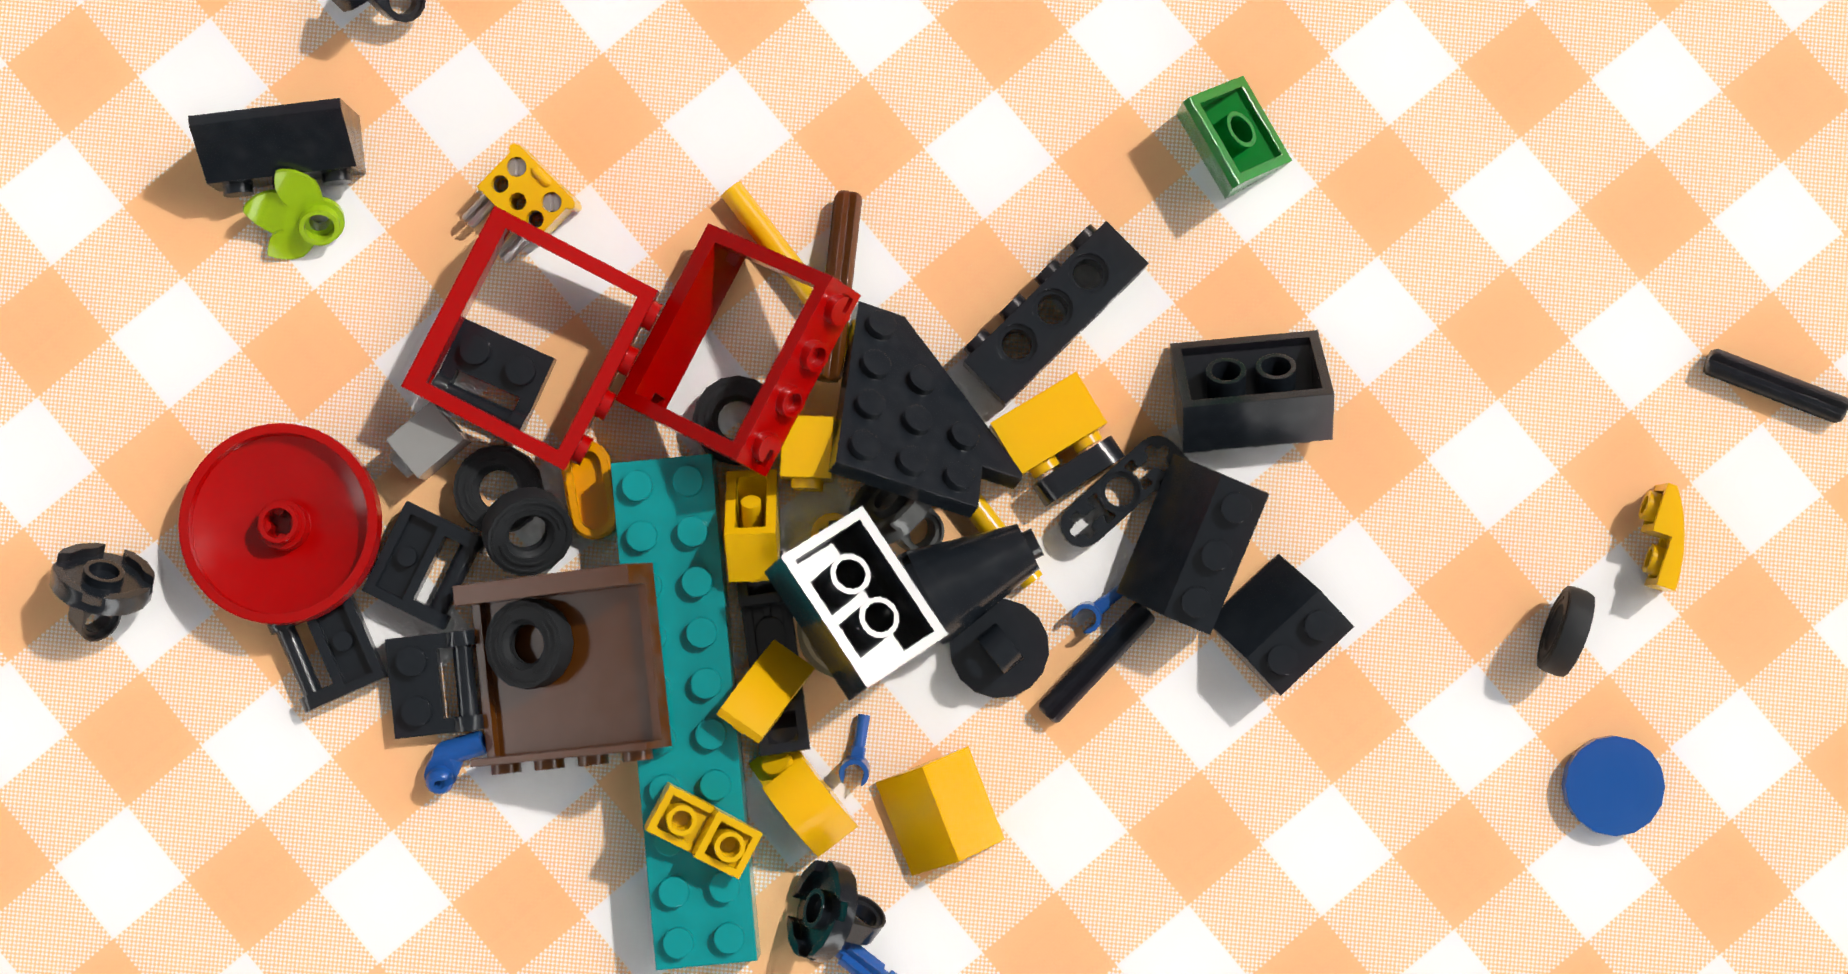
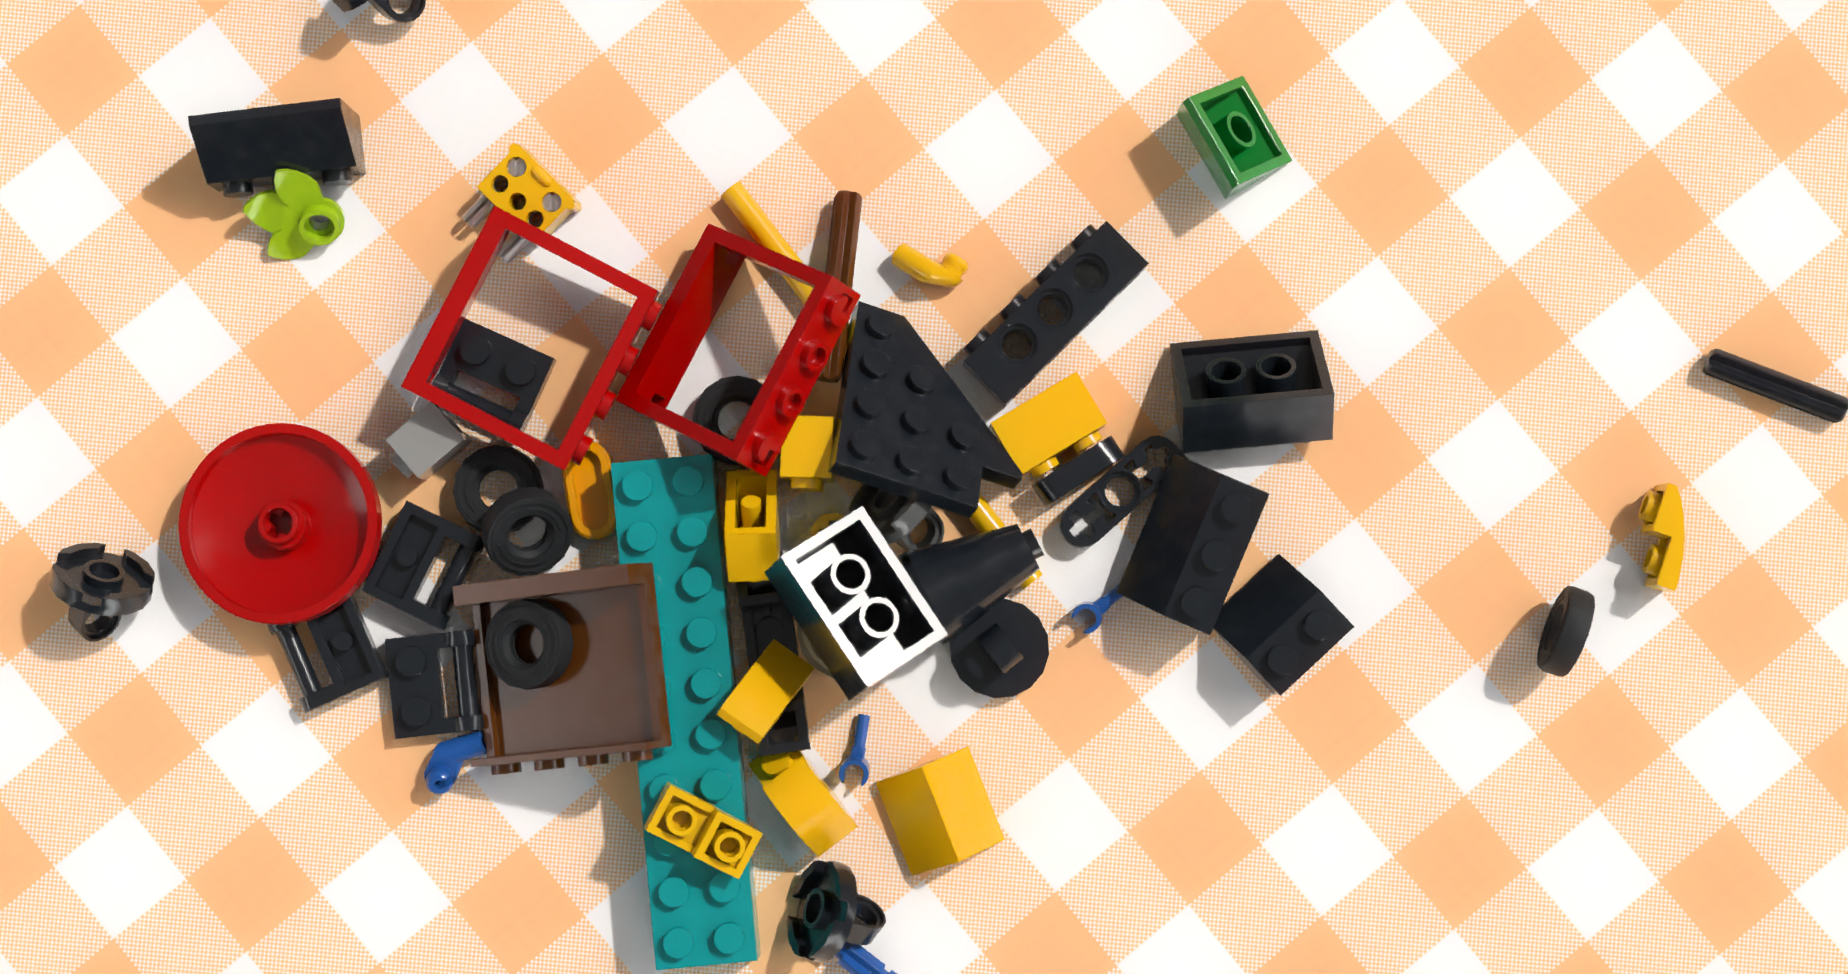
(927, 270): none -> yellow arm
(1096, 662): black axle -> none
(1613, 785): blue tile -> none

